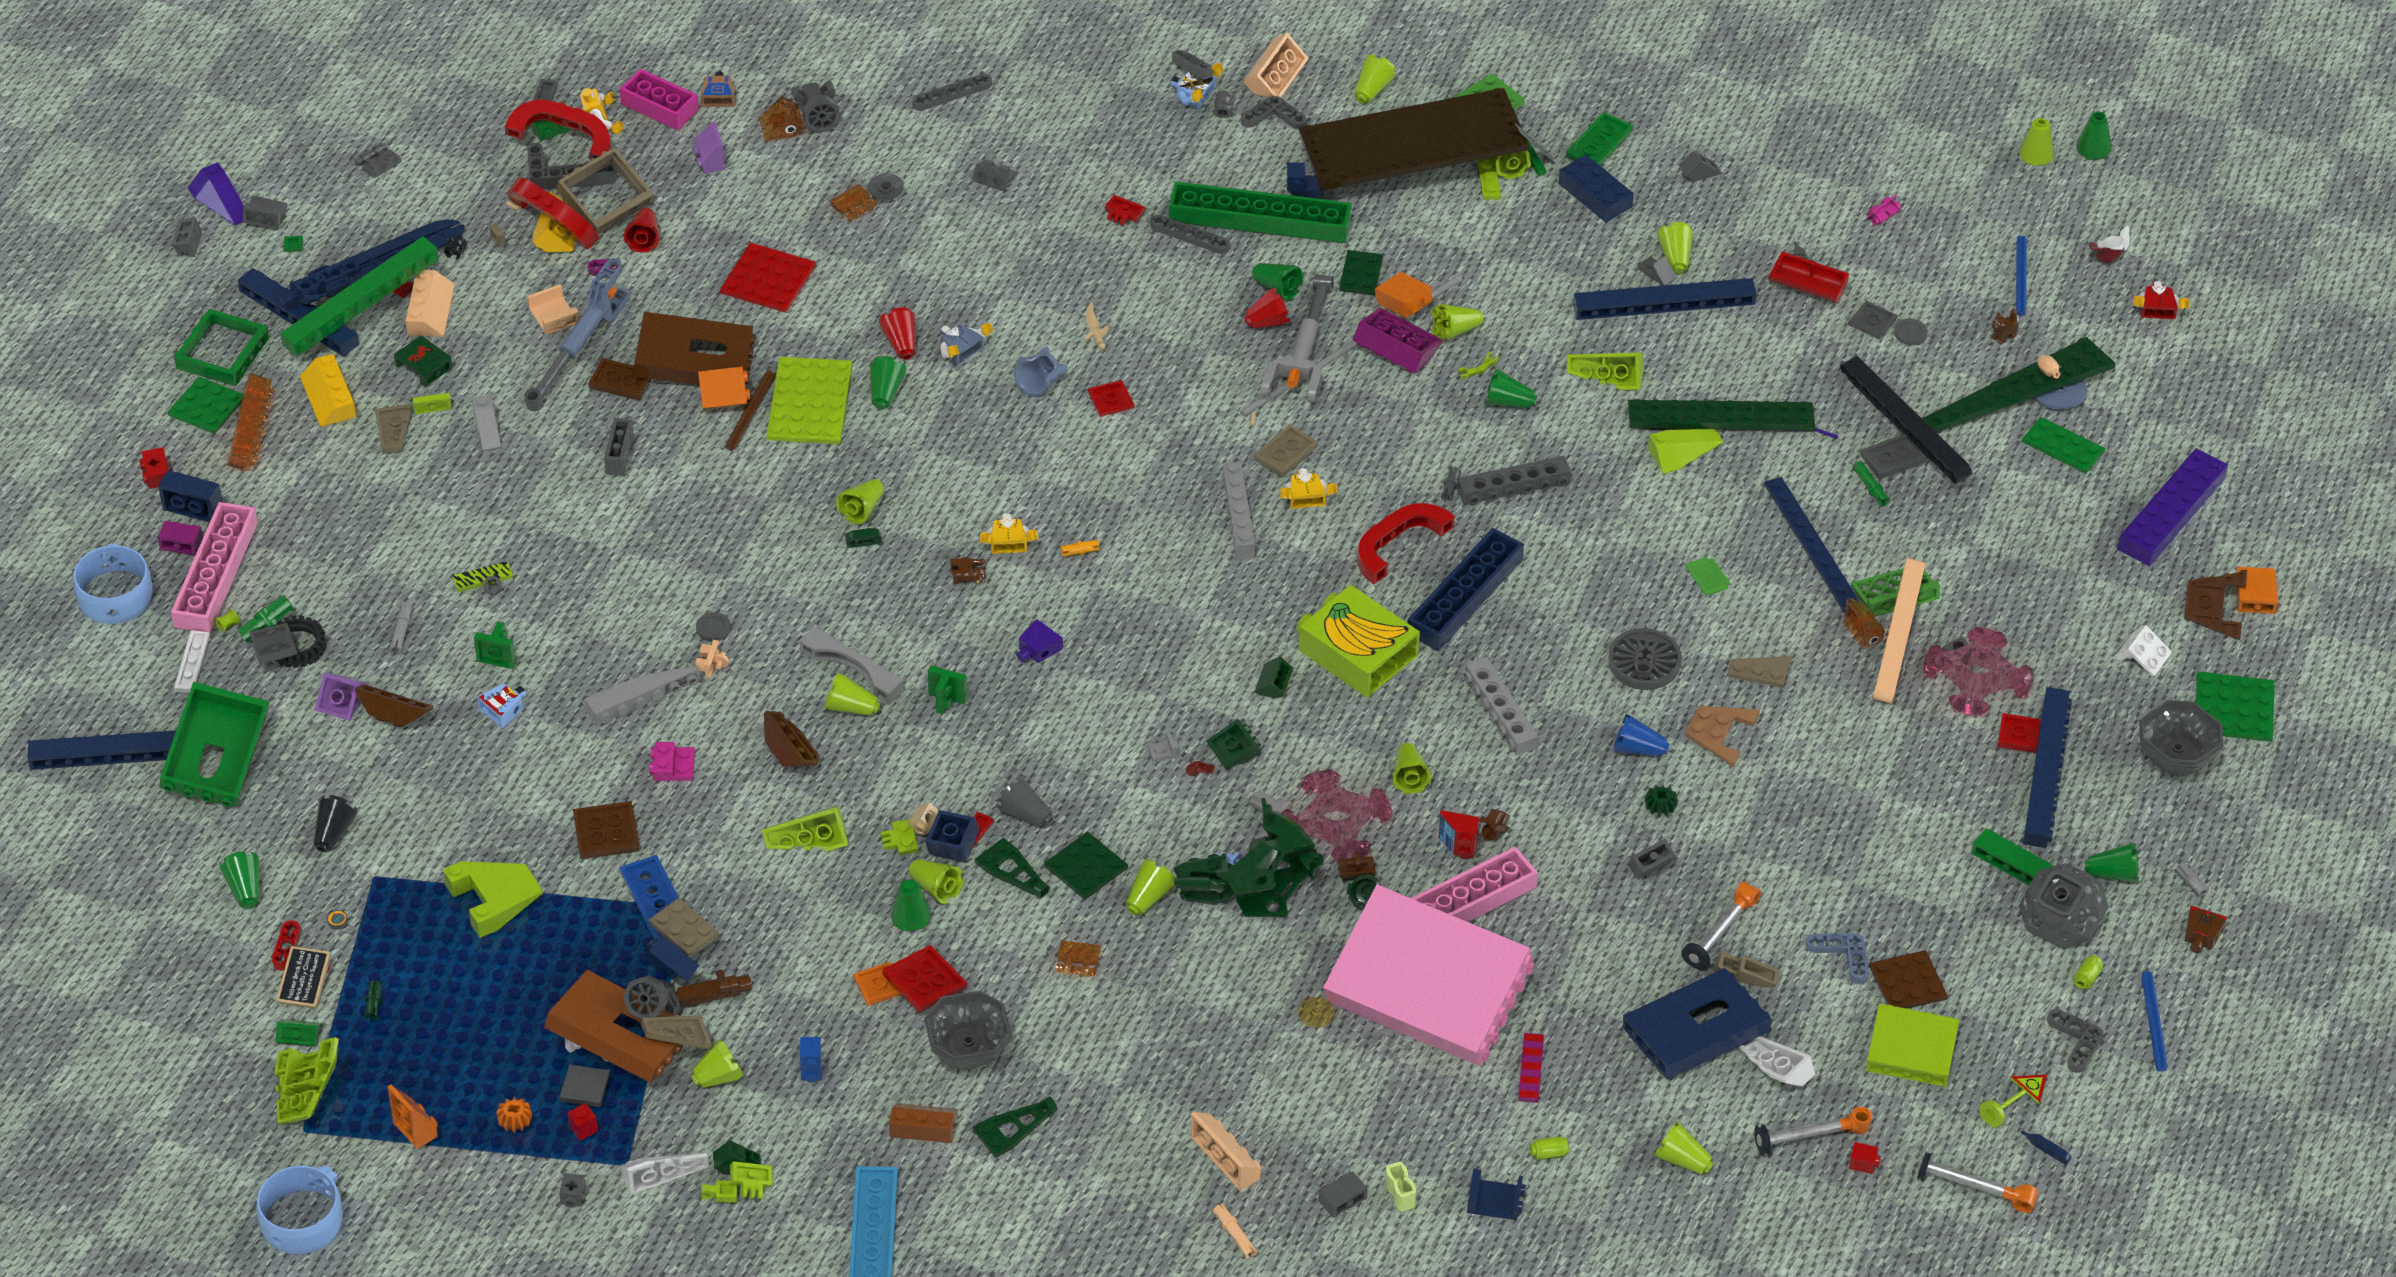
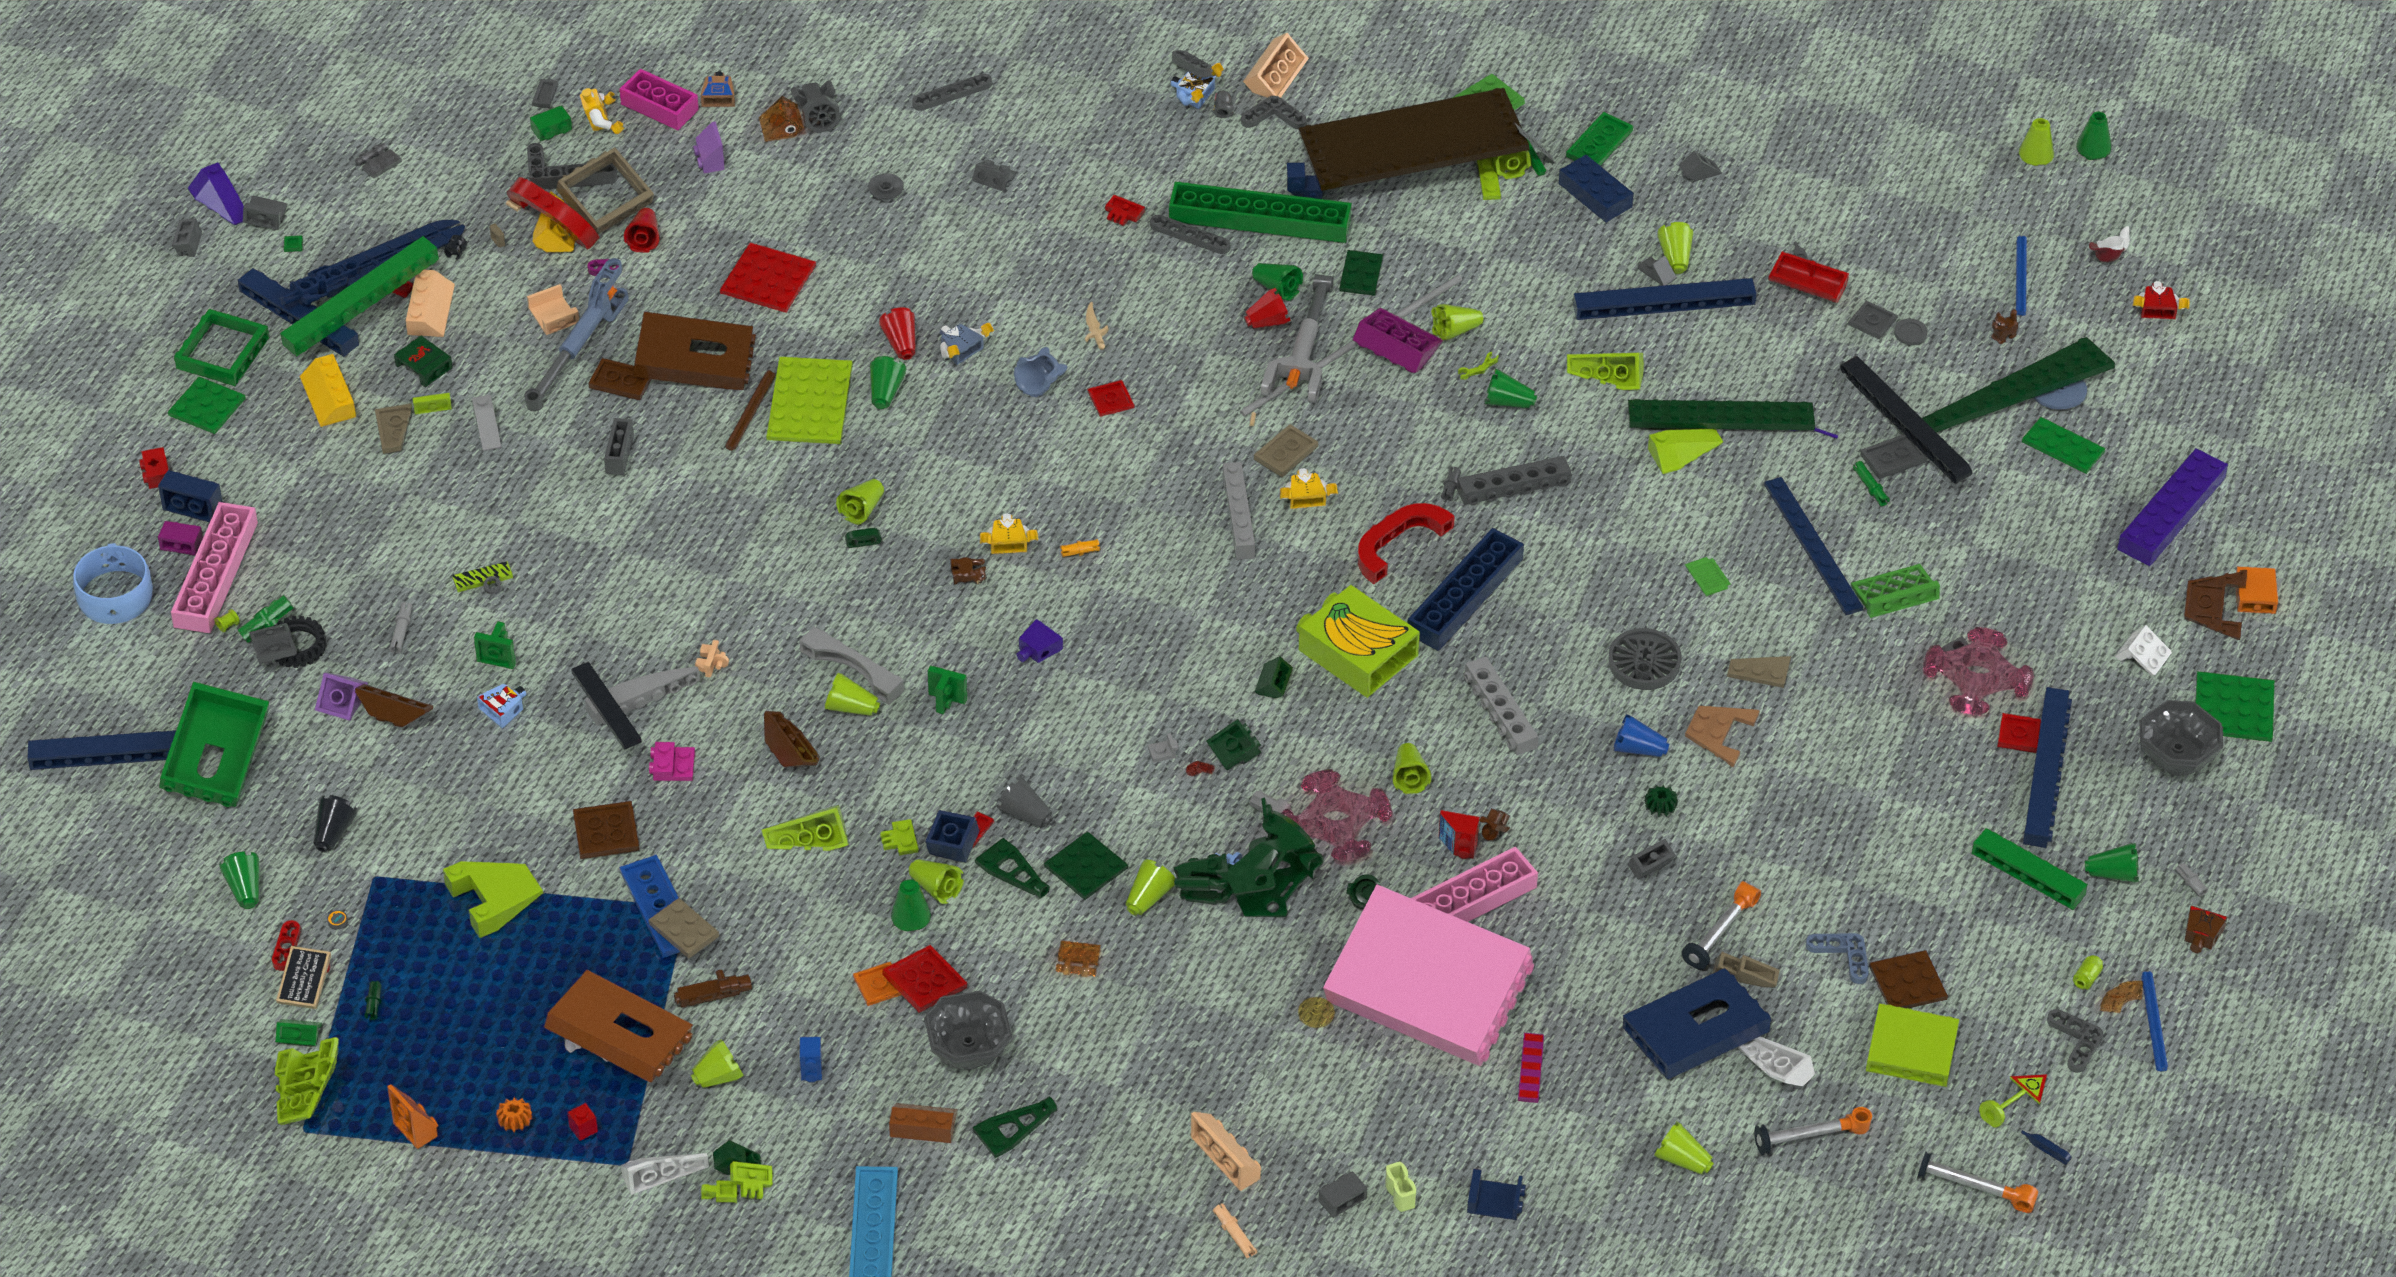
(192, 660): white tile -> none
(249, 422): clear orange brick -> none
(300, 1179): light blue cylinder -> none
(562, 115): red arch -> none
(572, 1189): dark grey brick -> none
(584, 1085): dark grey tile -> none
(606, 705): none -> black tile
(651, 994): dark grey piece -> none
(670, 960): dark blue brick -> none
(678, 1029): dark tan wing -> none
(713, 626): dark grey piece -> none
(723, 387): orange brick -> none
(850, 199): clear orange plate -> none
(923, 818): tan brick -> none
(1356, 867): reddish brown hips -> none
(1373, 77): lime cone -> none
(1403, 294): orange brick -> none
(1549, 1147): lime head -> none
(1862, 624): clear orange slope -> none
(1864, 1158): red brick -> none
(1888, 205): dark pink hinge -> none
(1899, 630): light nougat beam -> none
(2049, 366): light nougat plant -> none
(2066, 919): dark grey rock -> none
(2120, 995): none -> clear orange tile

